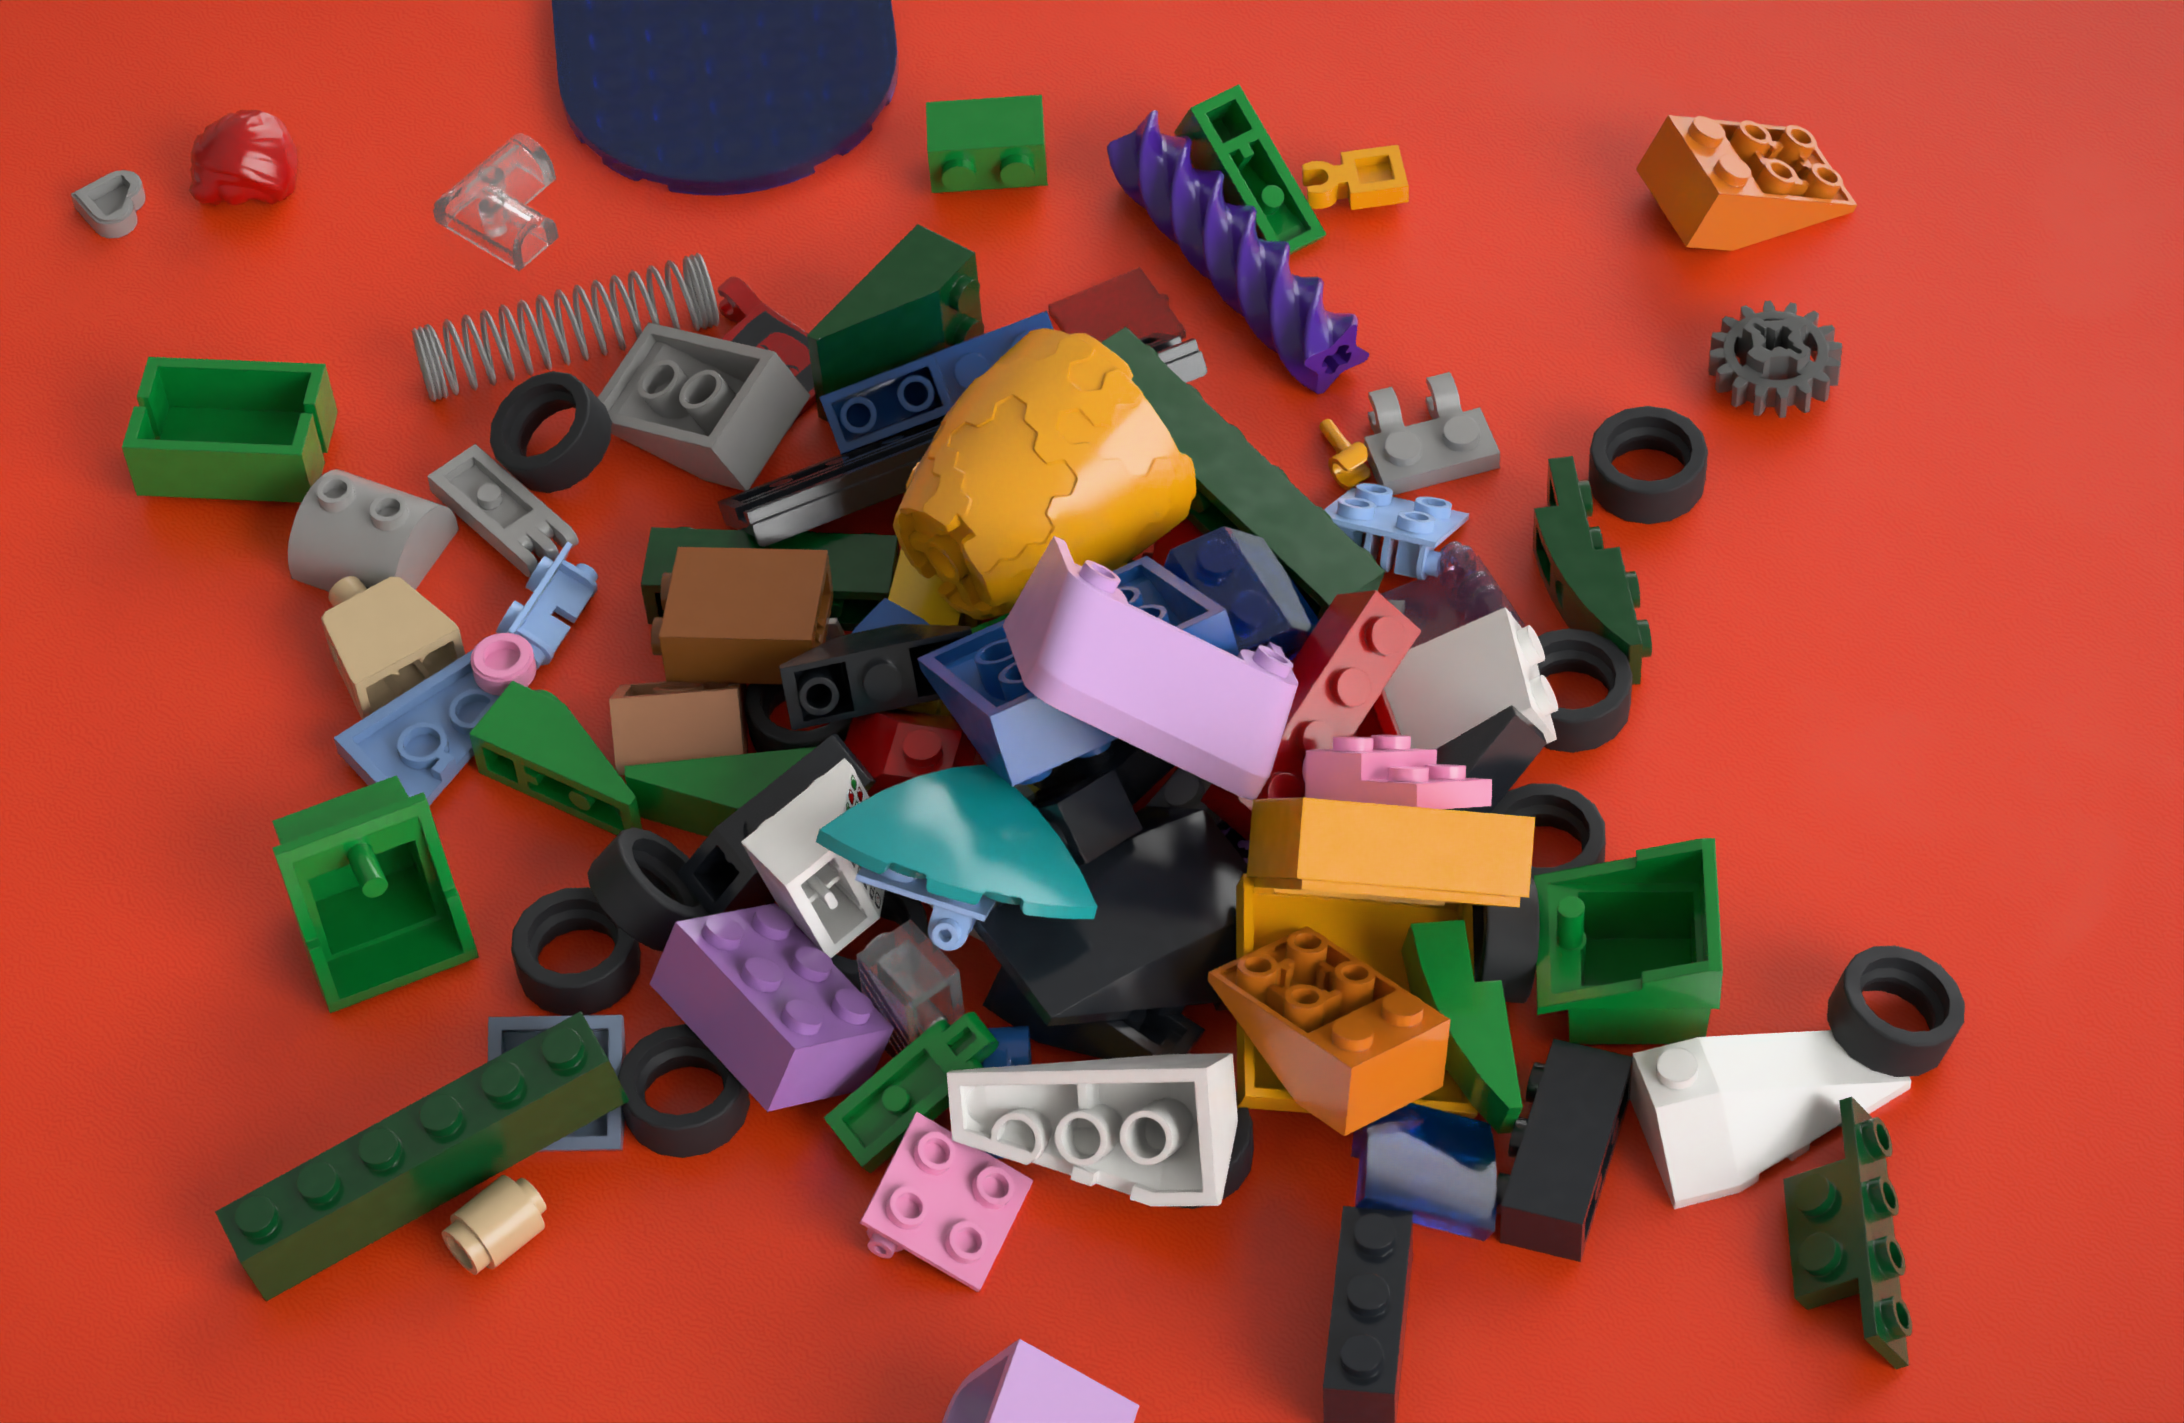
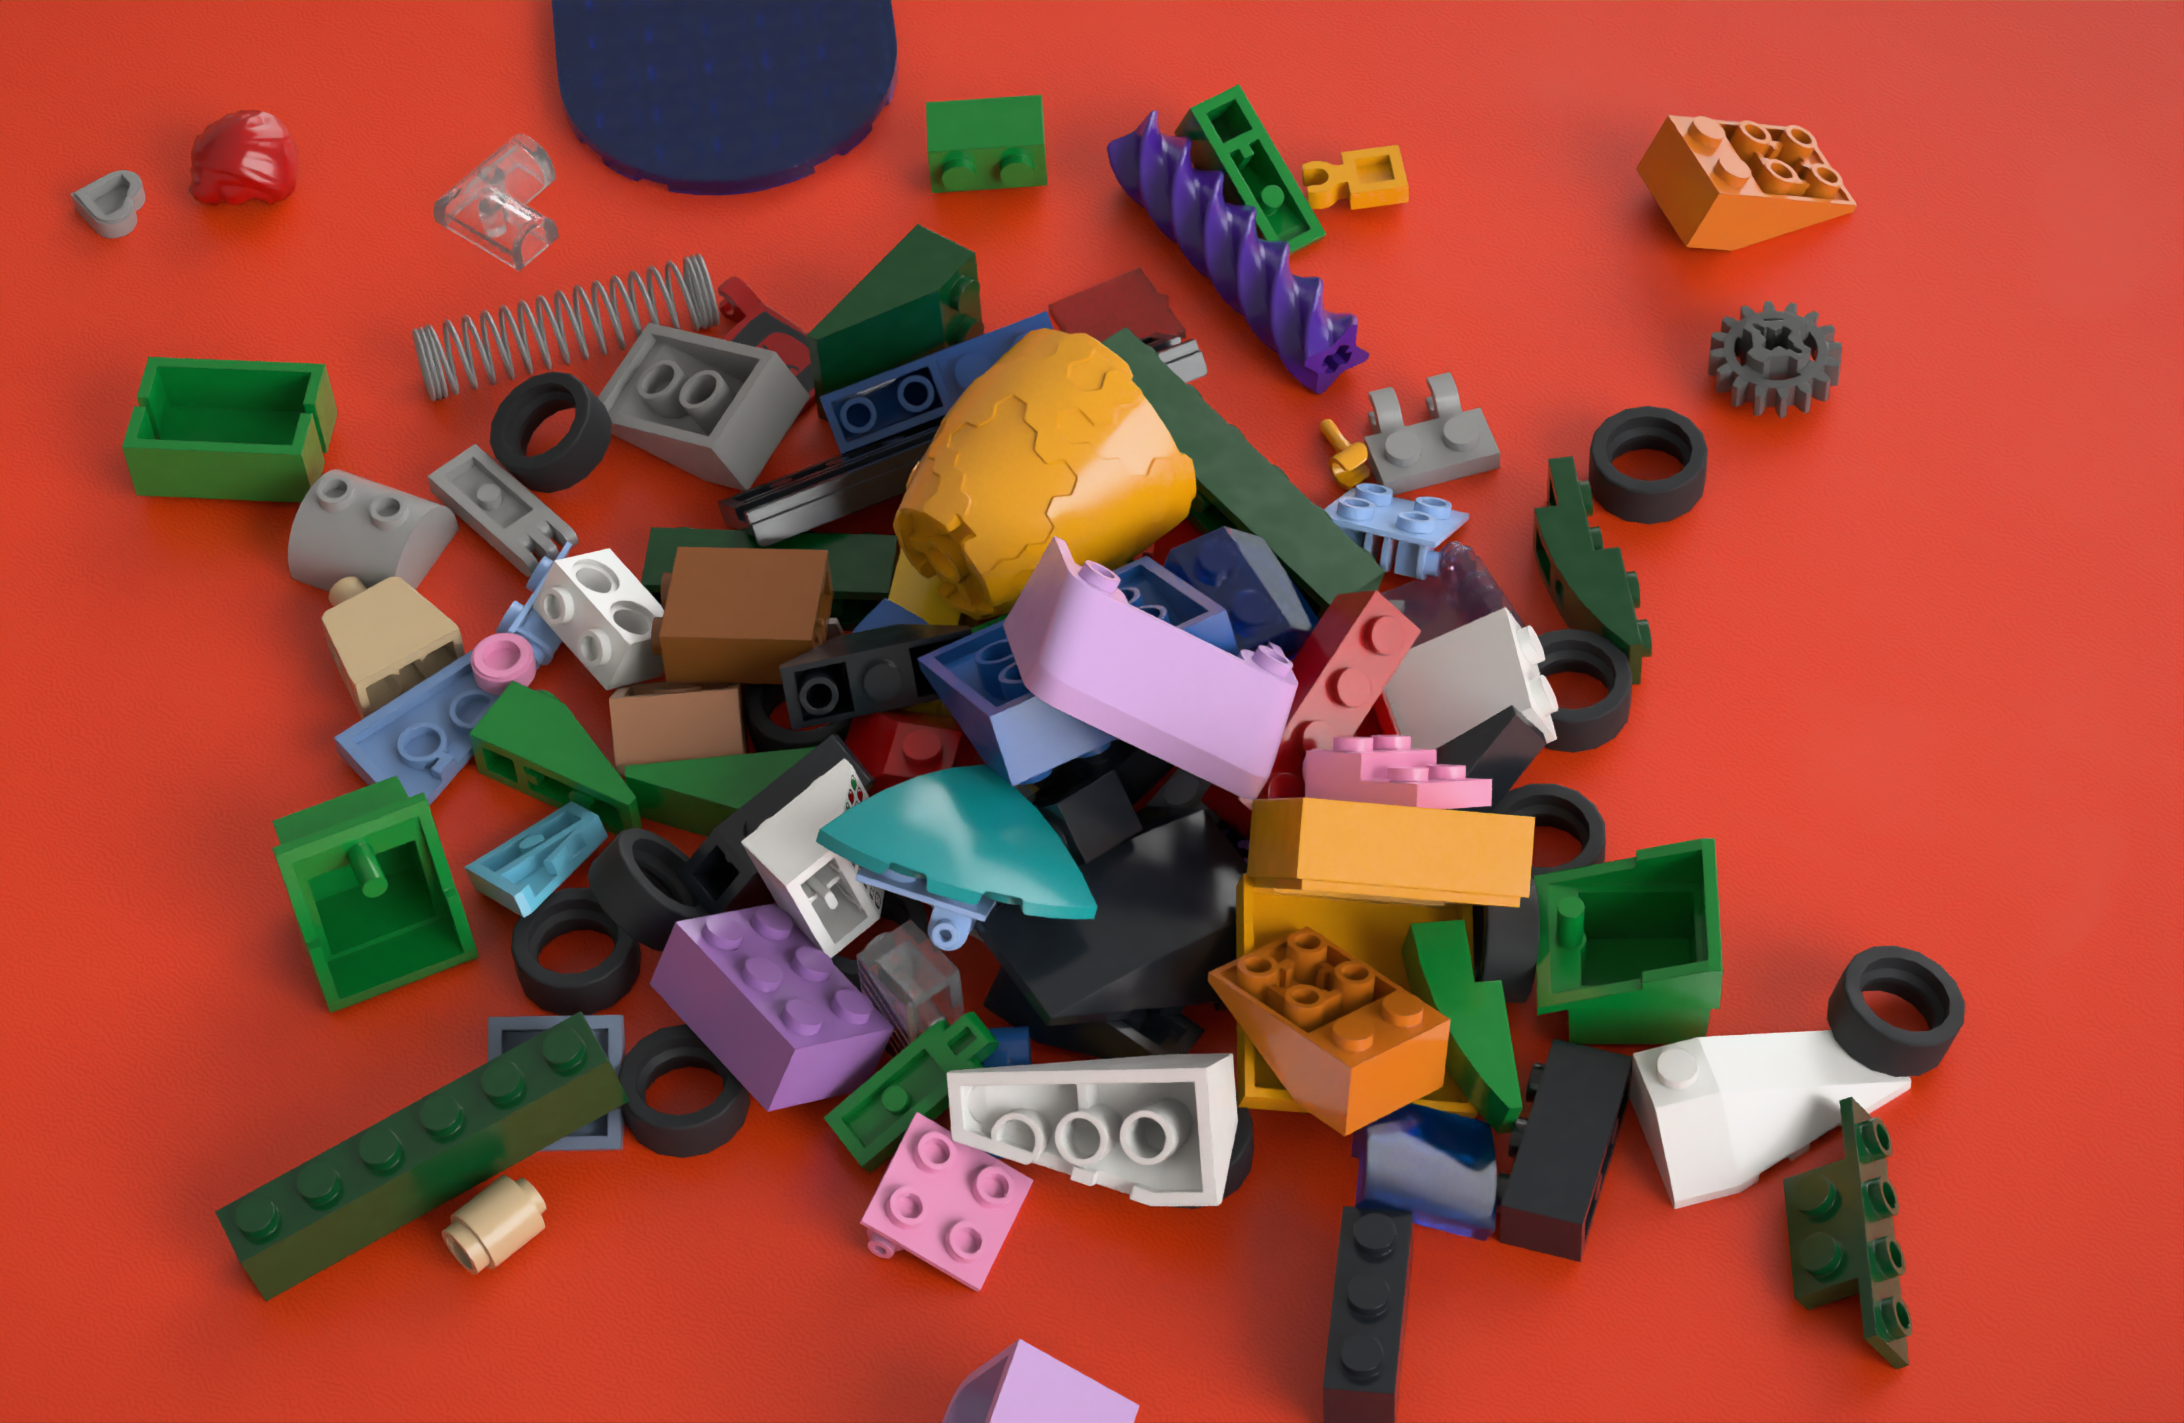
(537, 859): none -> medium azure wing
(602, 617): none -> white brick

